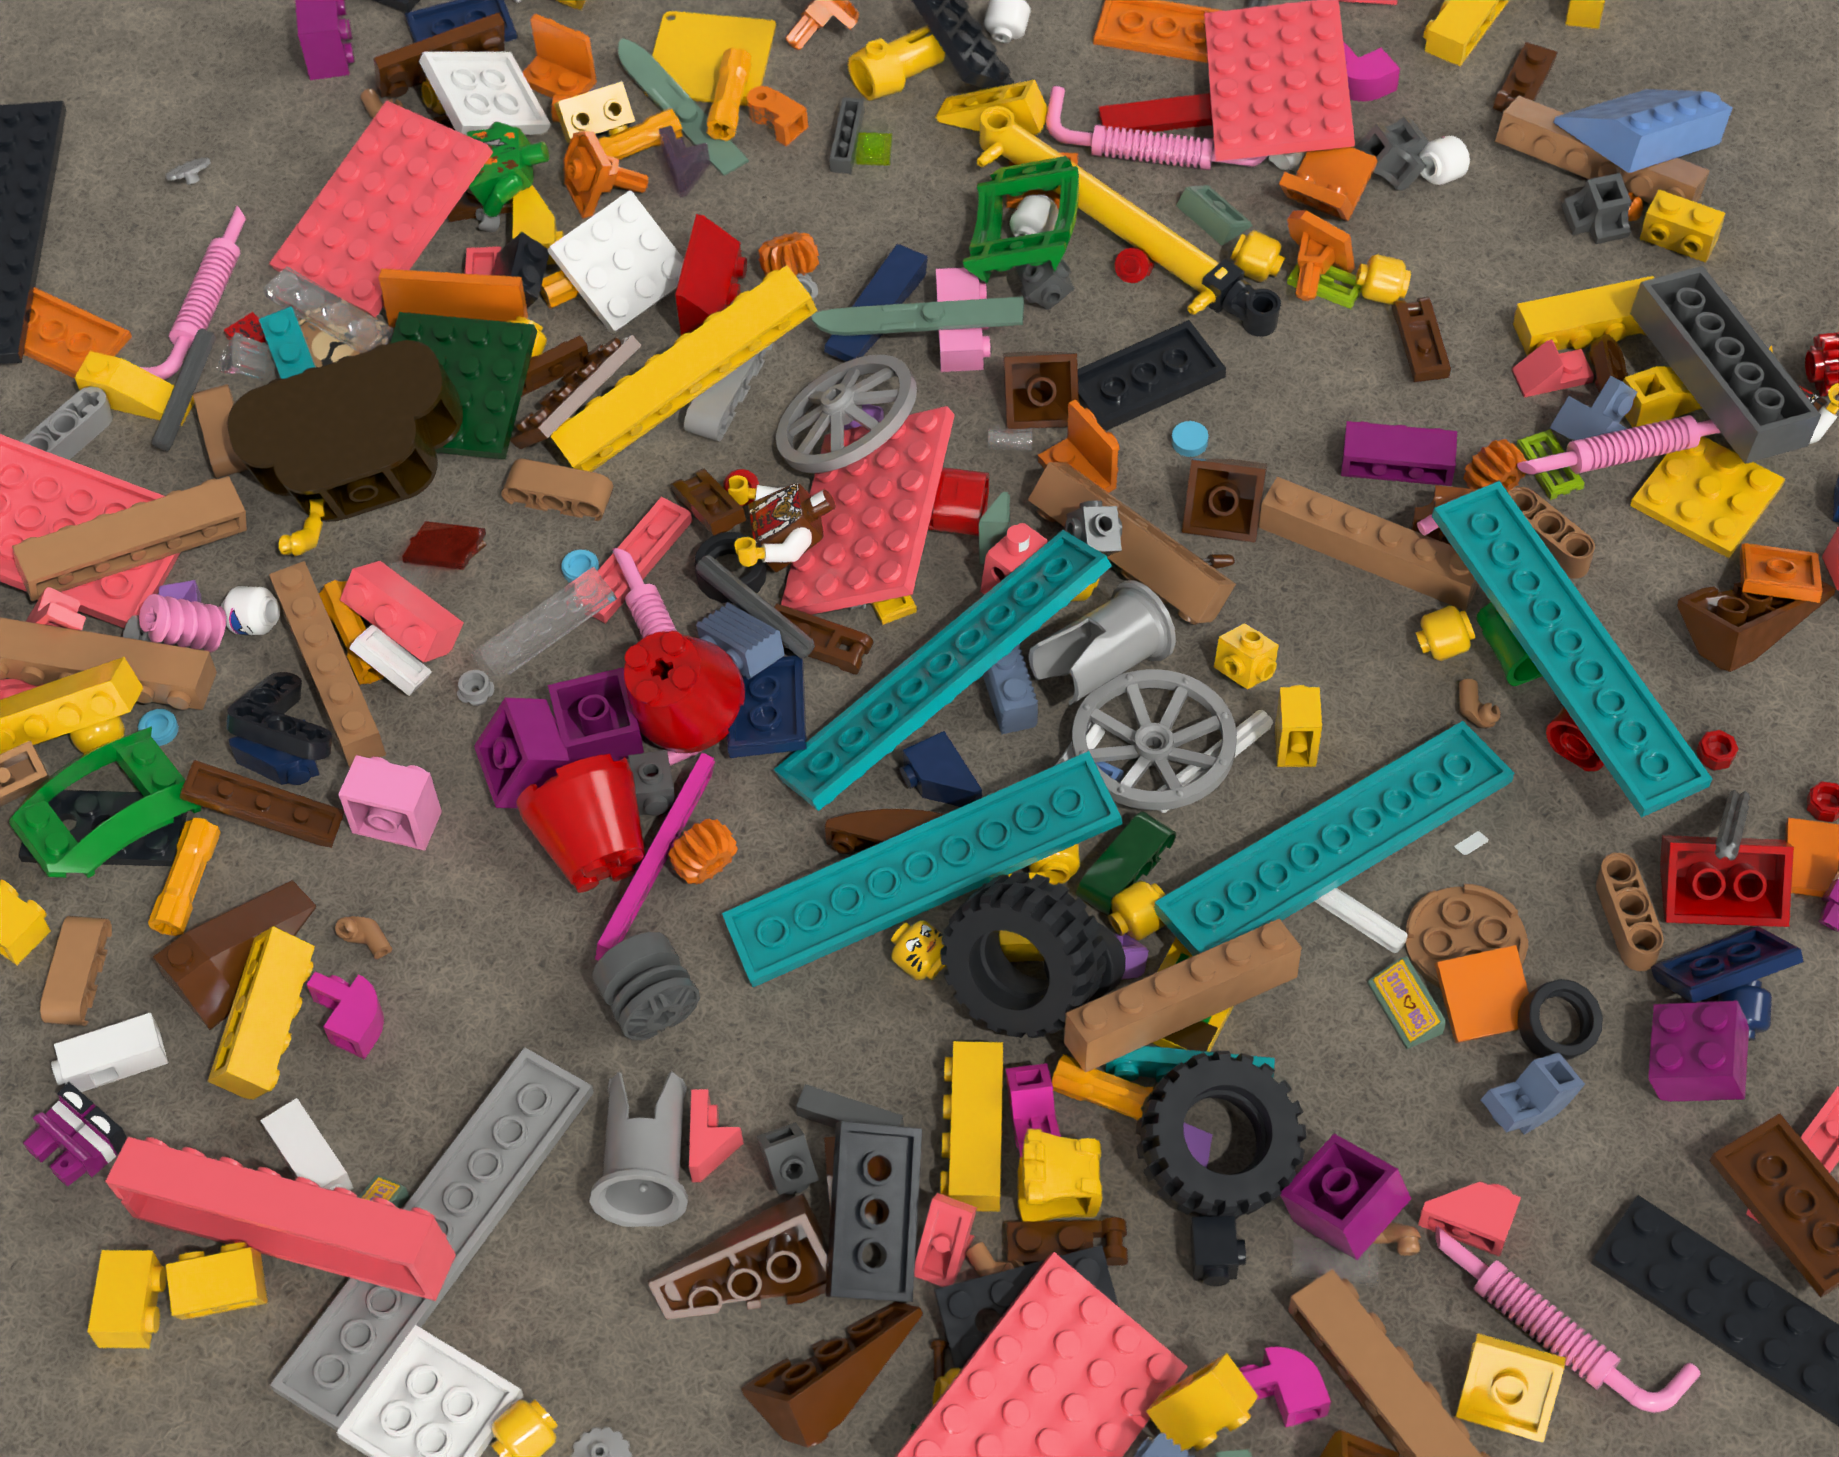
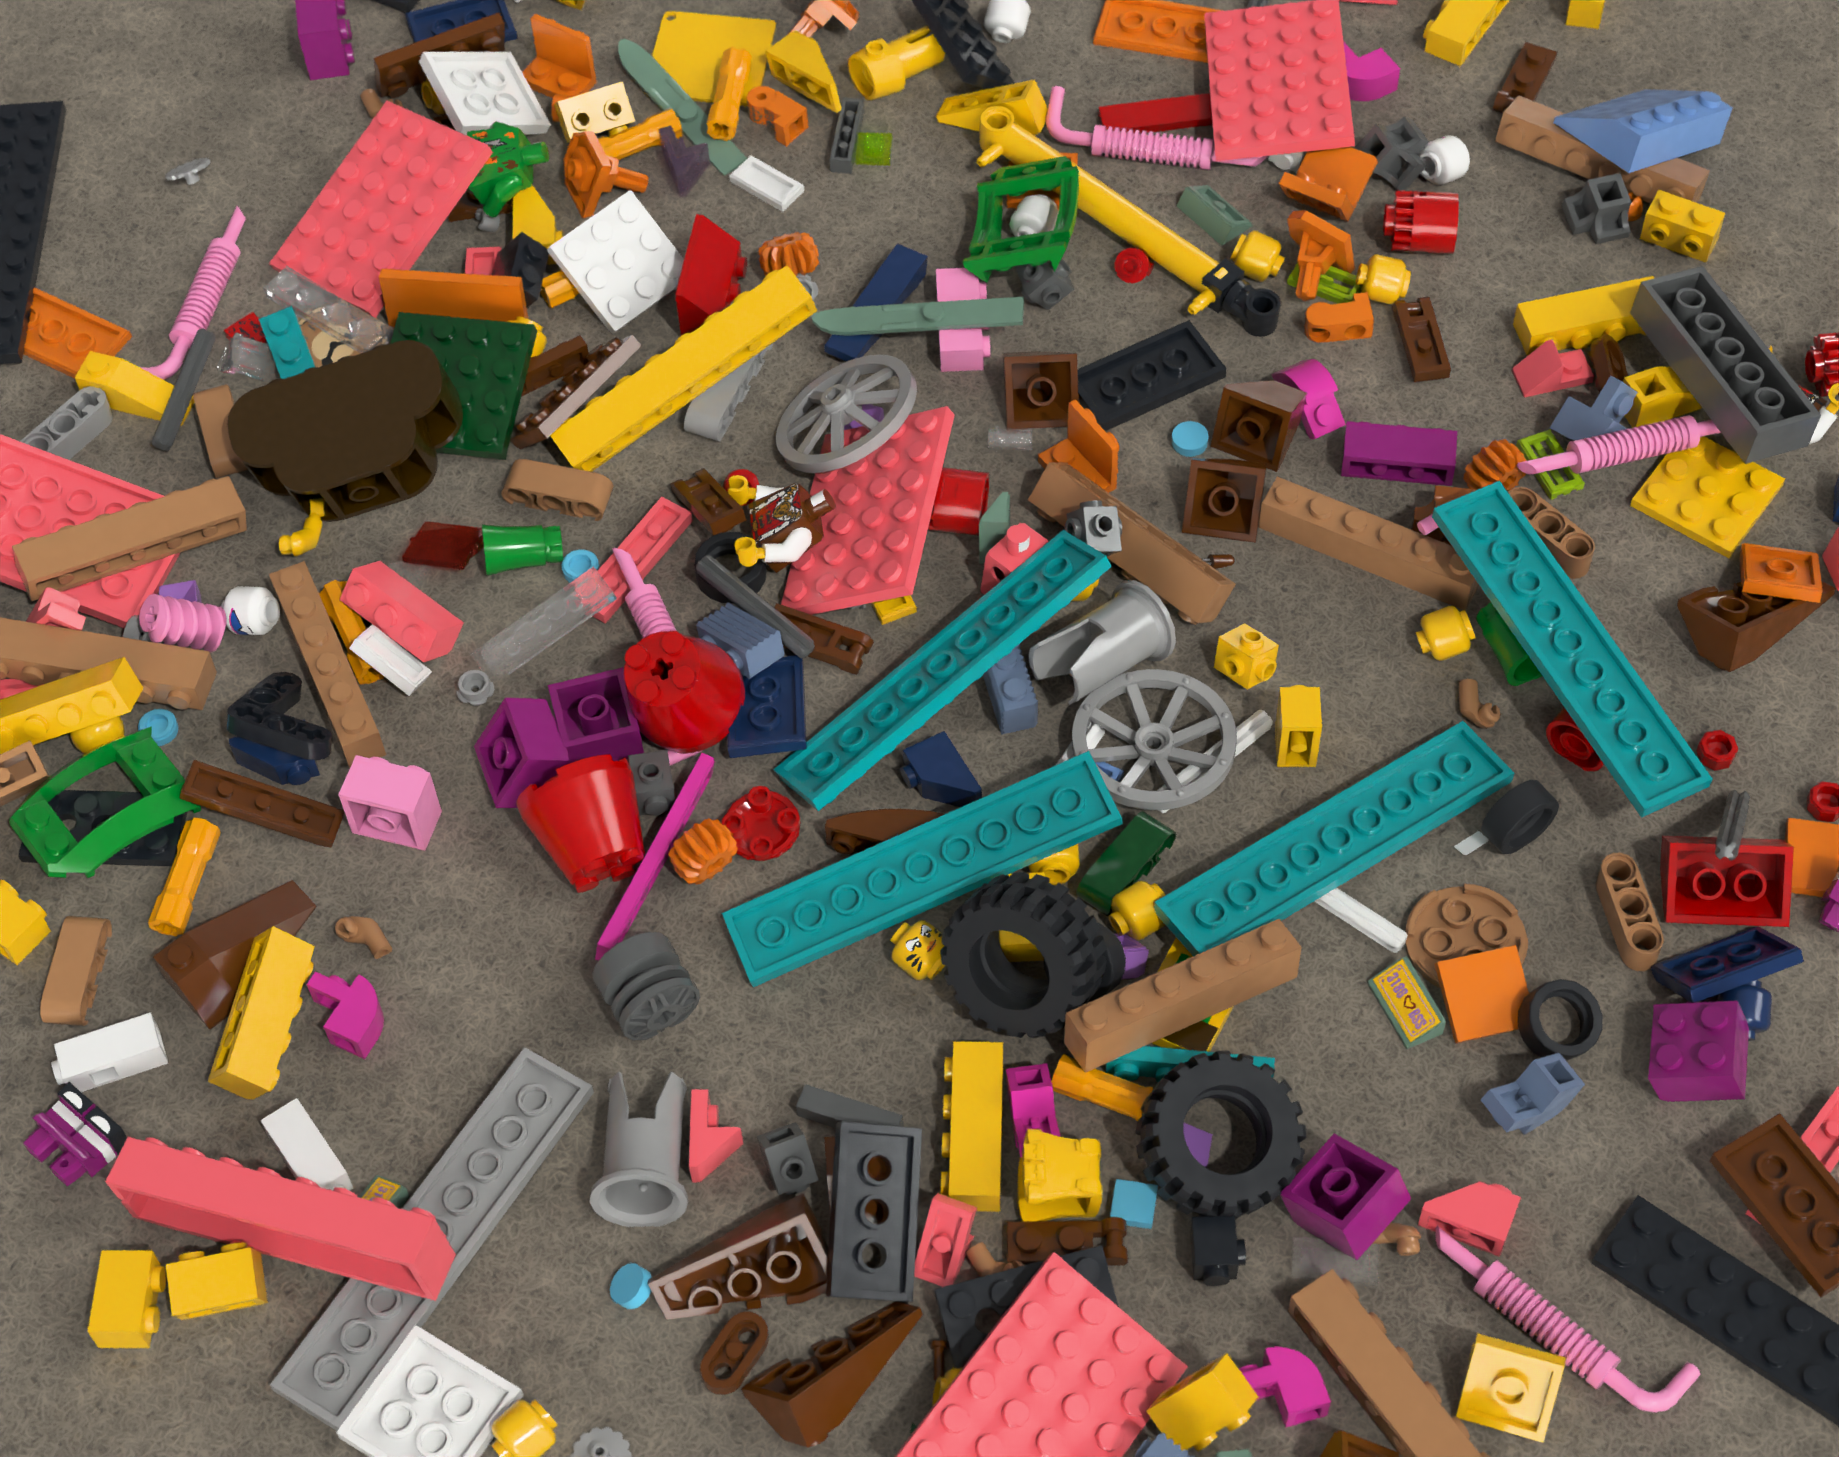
(520, 547): none -> green plant
(630, 1286): none -> medium azure tile
(733, 1354): none -> reddish brown plate
(763, 824): none -> red dish
(766, 183): none -> white tile
(801, 66): none -> yellow slope
(1134, 1203): none -> medium azure tile
(1258, 421): none -> reddish brown slope
(1320, 409): none -> dark pink brick
(1340, 320): none -> orange leg
(1422, 221): none -> red gear
(1520, 816): none -> black tyre

